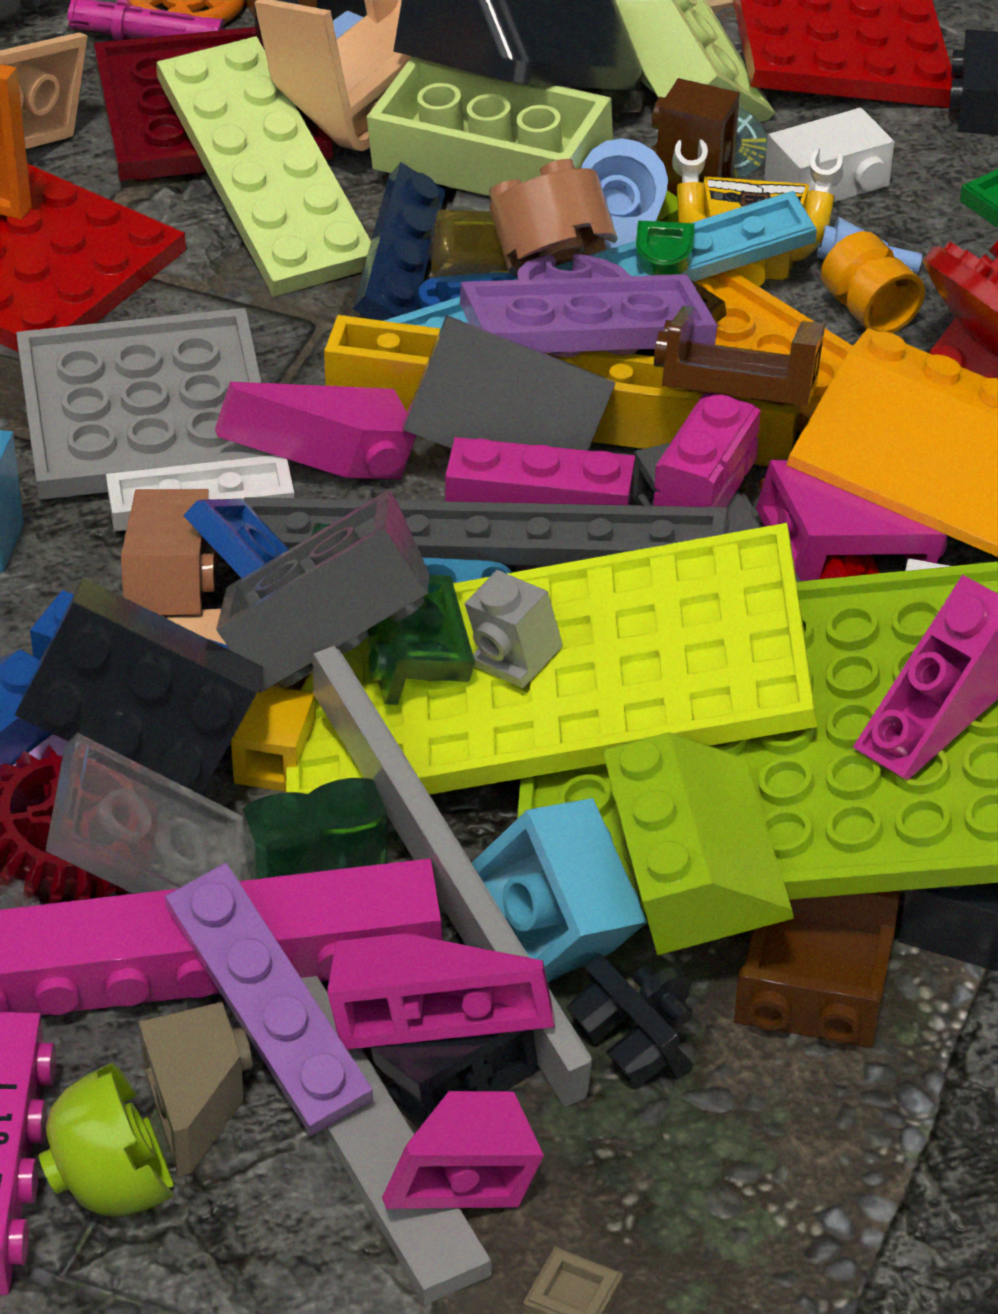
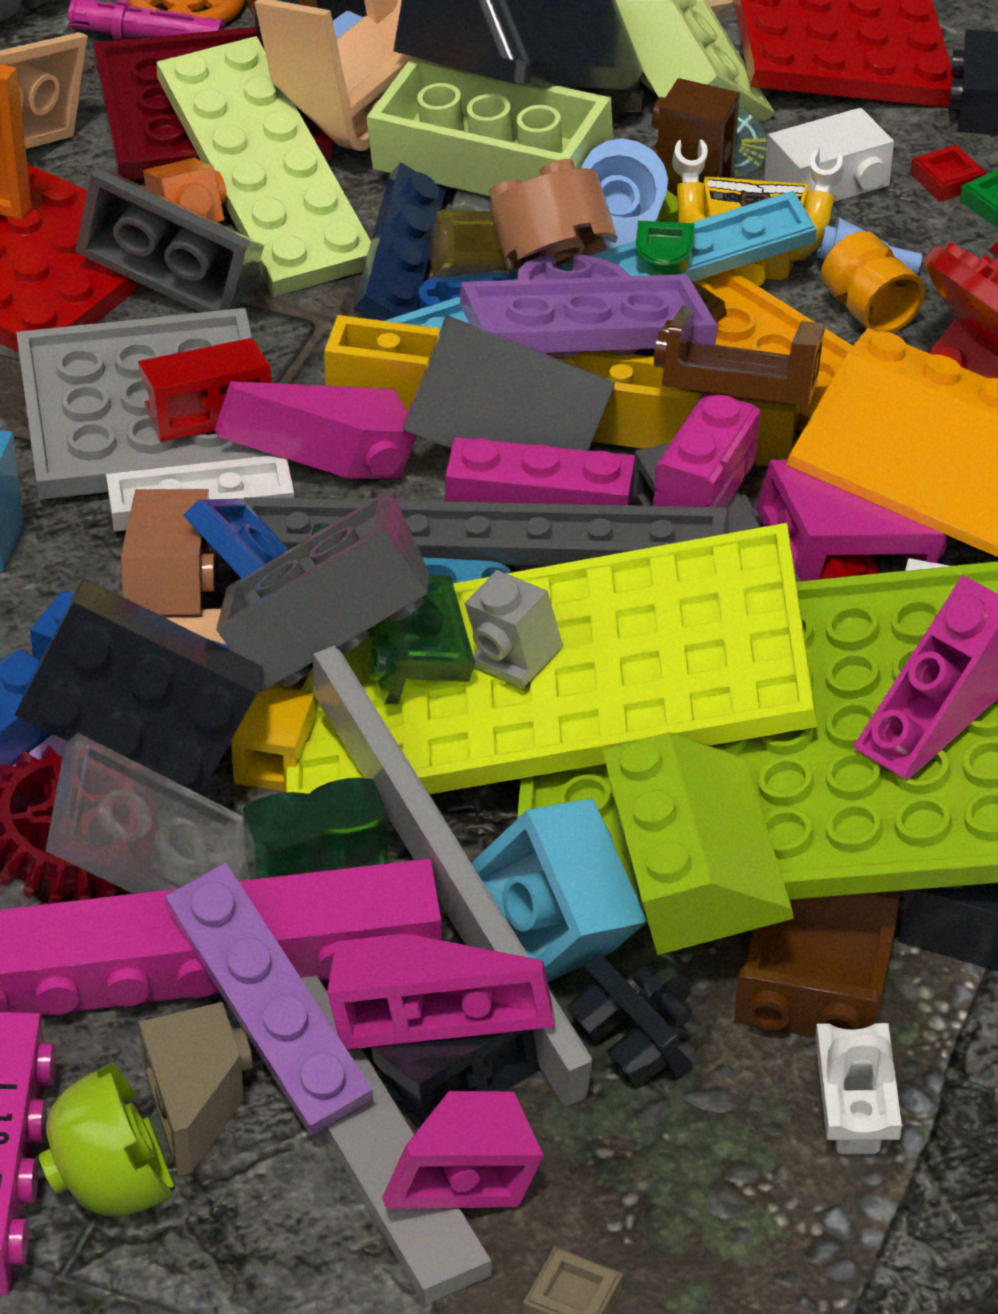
(165, 245): none -> dark grey slope
(190, 185): none -> orange brick
(191, 385): none -> red hinge
(858, 1087): none -> white hips
(945, 171): none -> red tile

